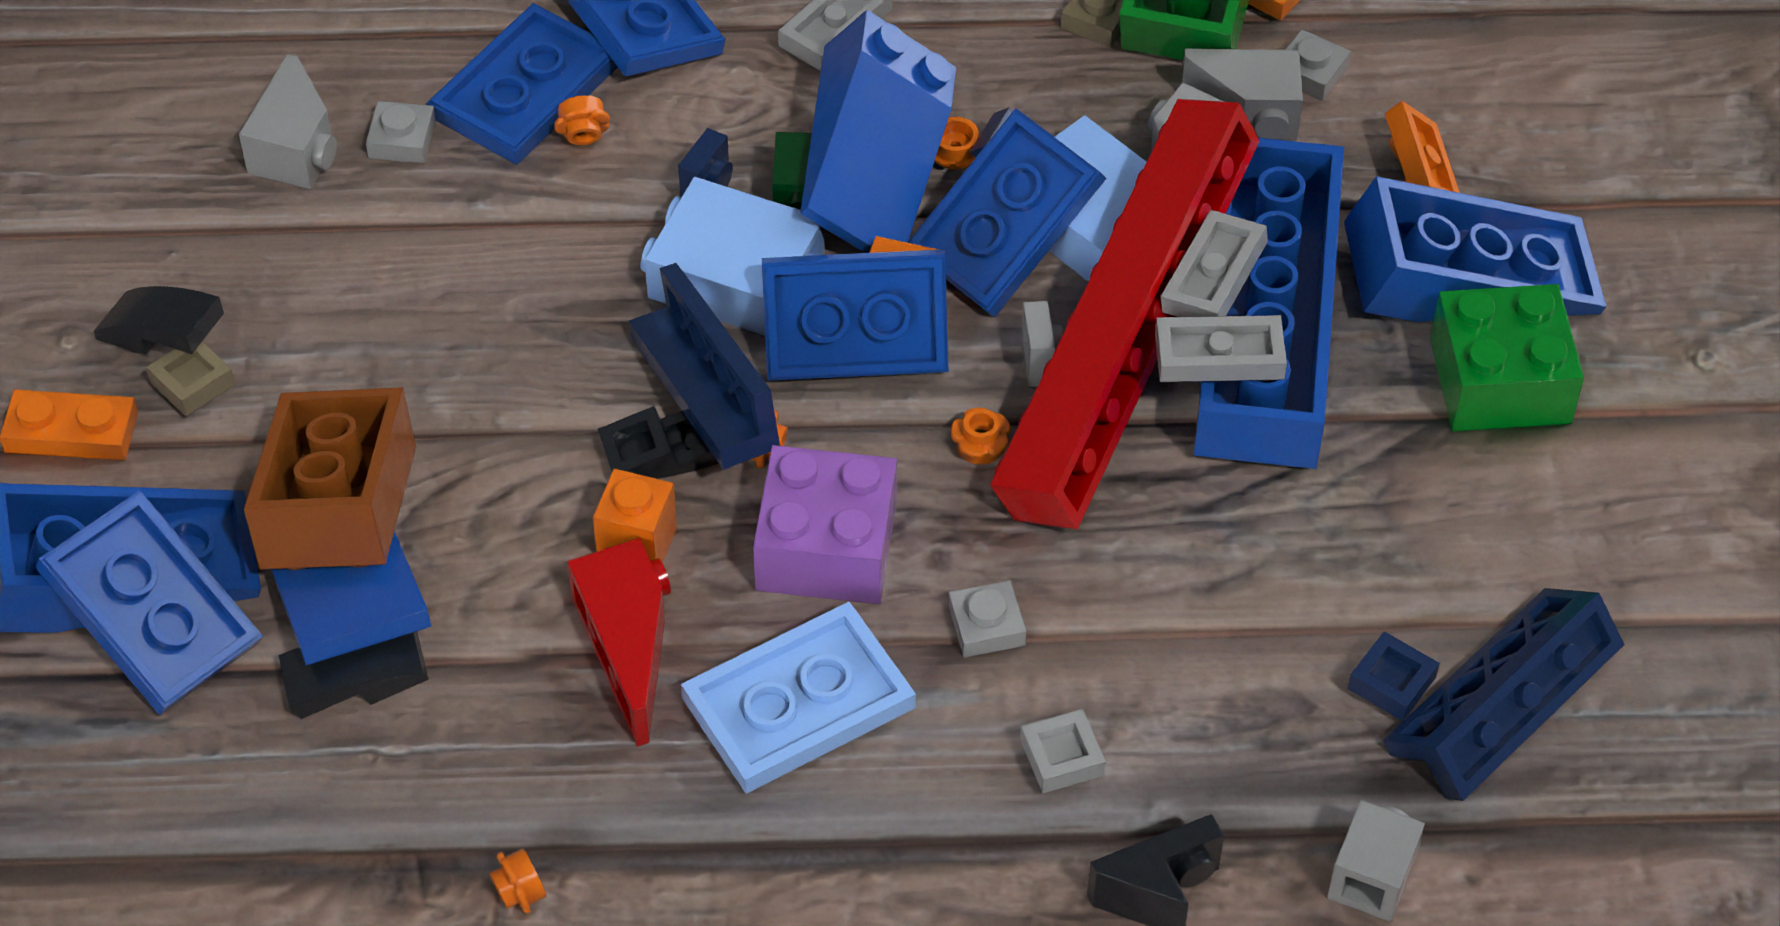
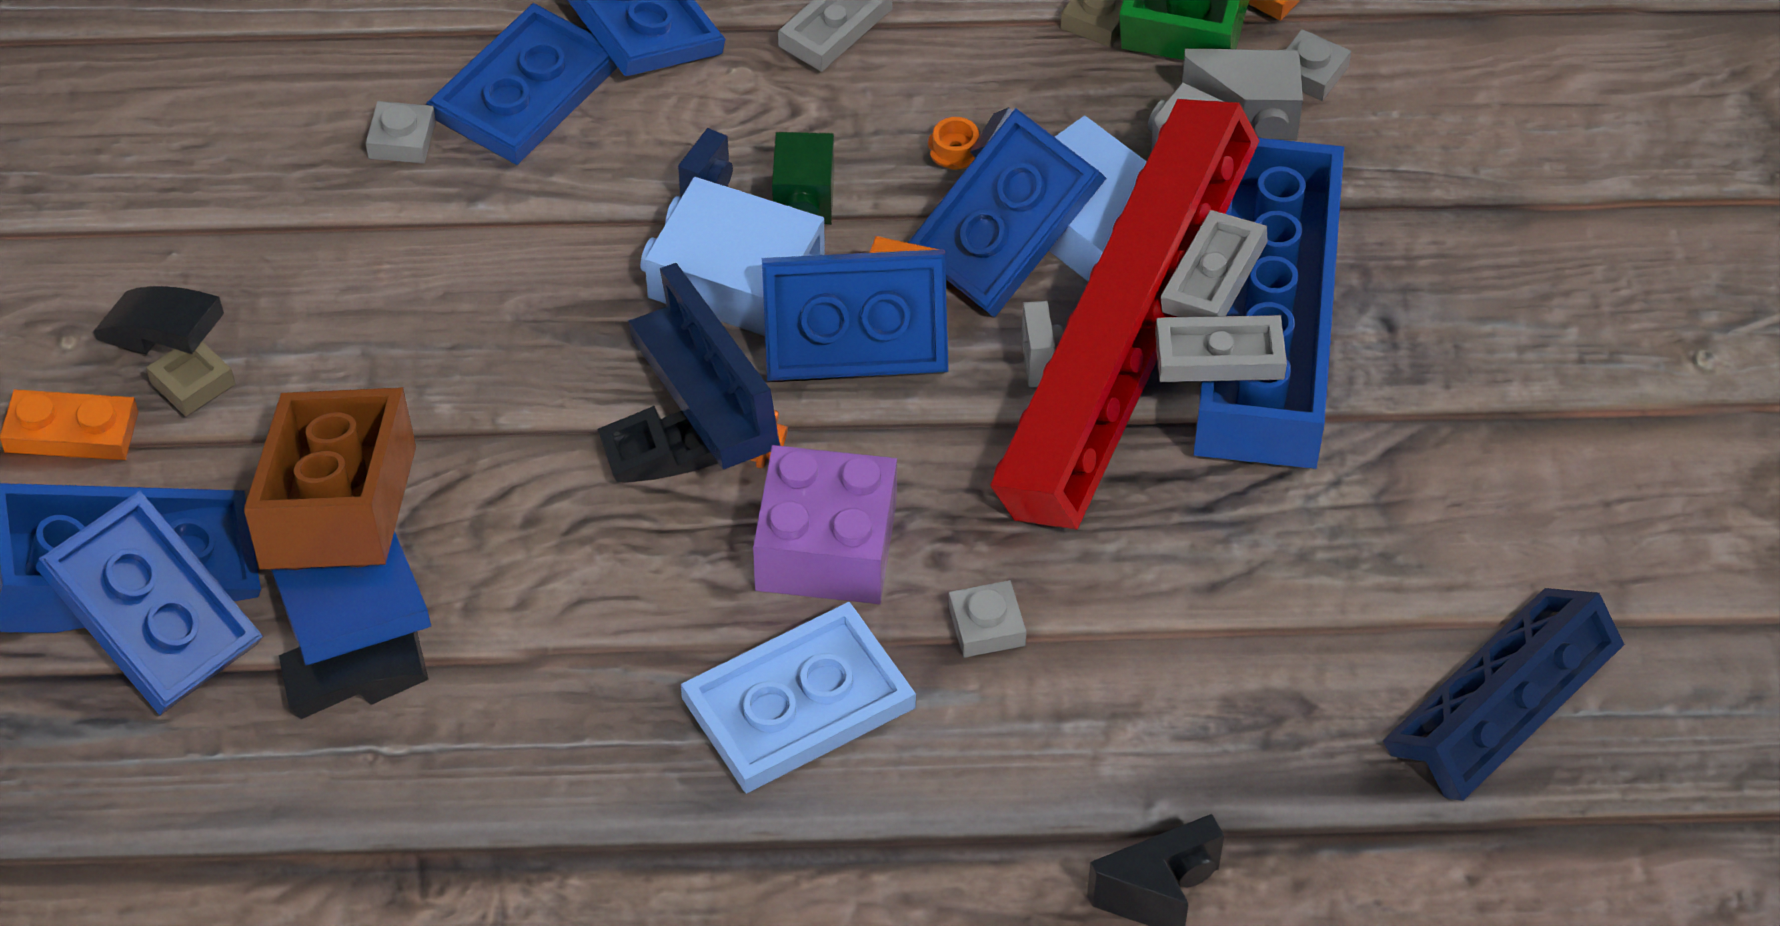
(289, 130): light grey slope -> none
(517, 881): orange plate -> none
(582, 119): orange plate -> none
(624, 617): red slope -> none
(634, 509): orange brick -> none
(875, 132): blue slope -> none
(976, 446): orange plate -> none
(1062, 751): light grey plate -> none
(1376, 860): light grey brick -> none
(1393, 676): dark blue plate -> none
(1419, 148): orange plate -> none
(1428, 240): blue slope -> none
(1506, 357): green brick -> none

